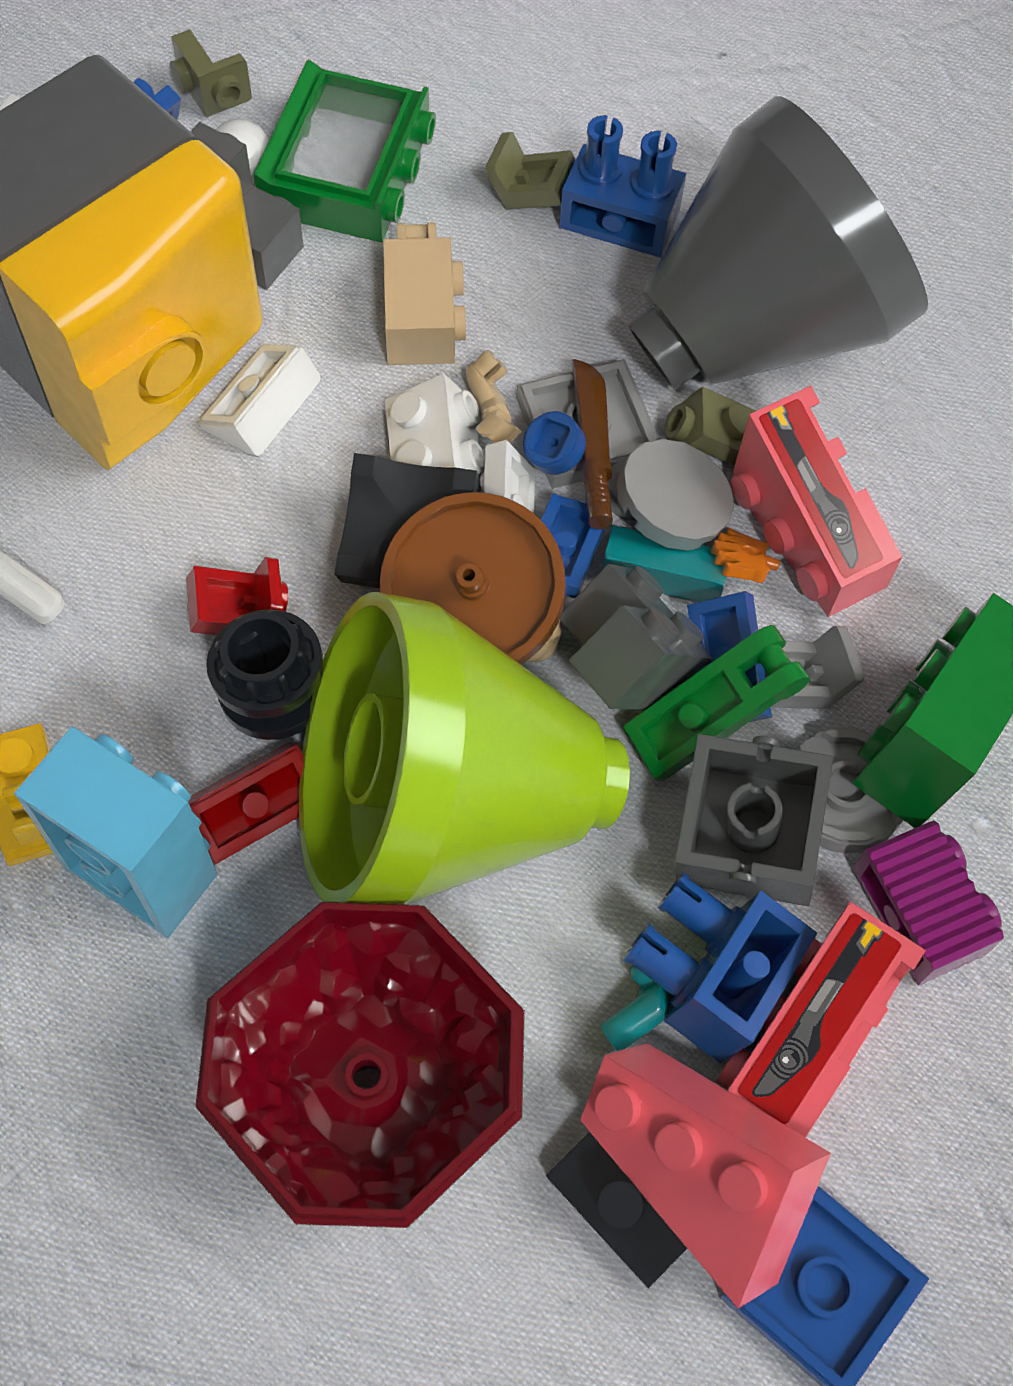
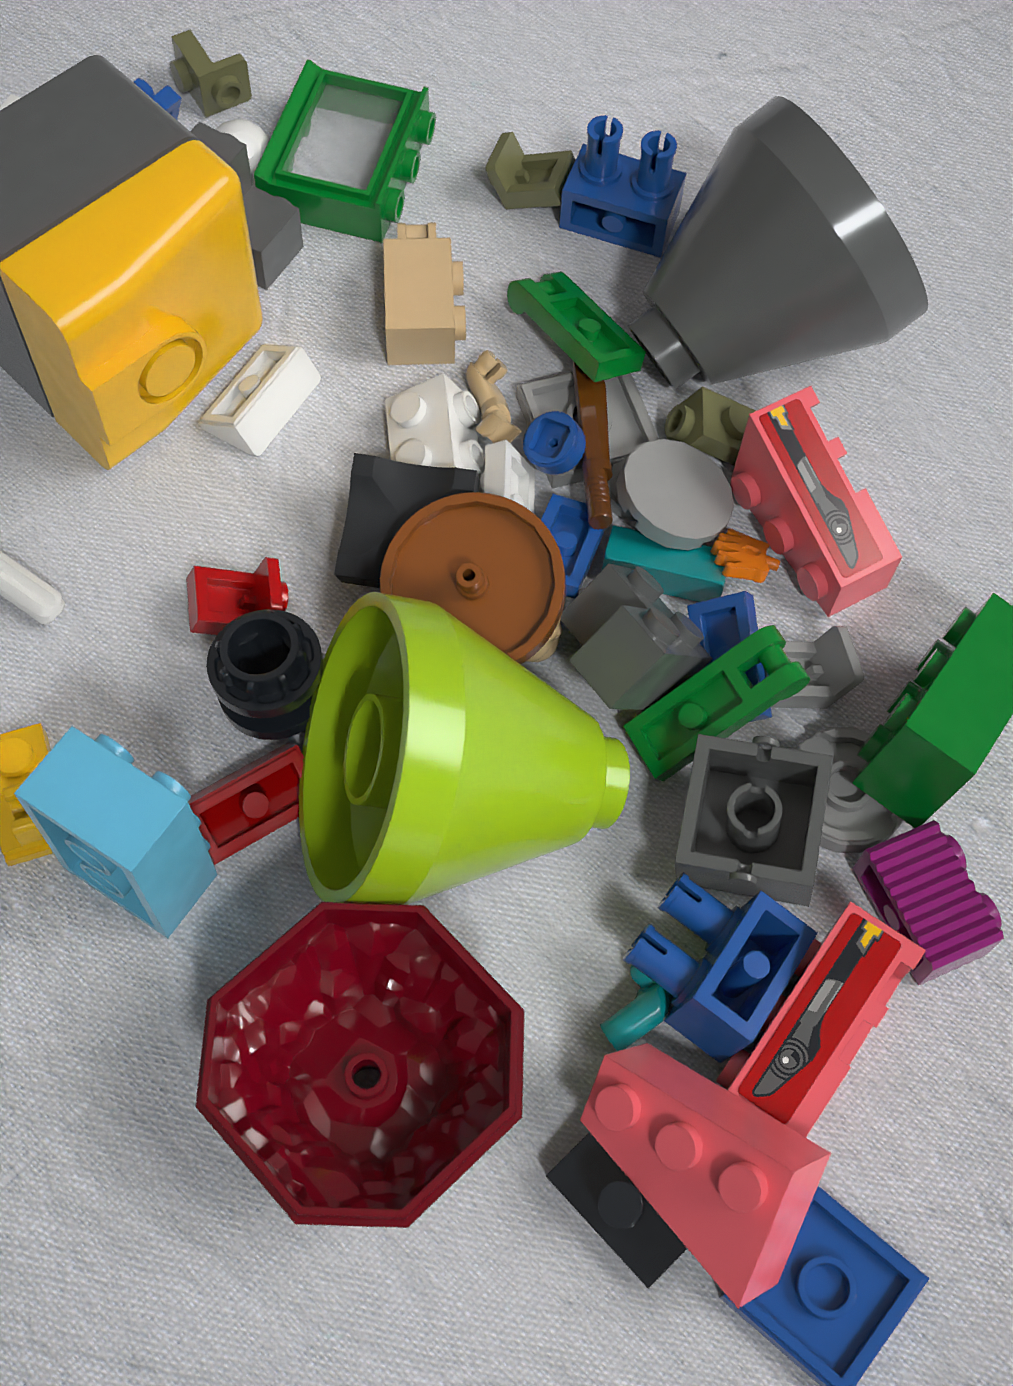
(577, 325): none -> green plate

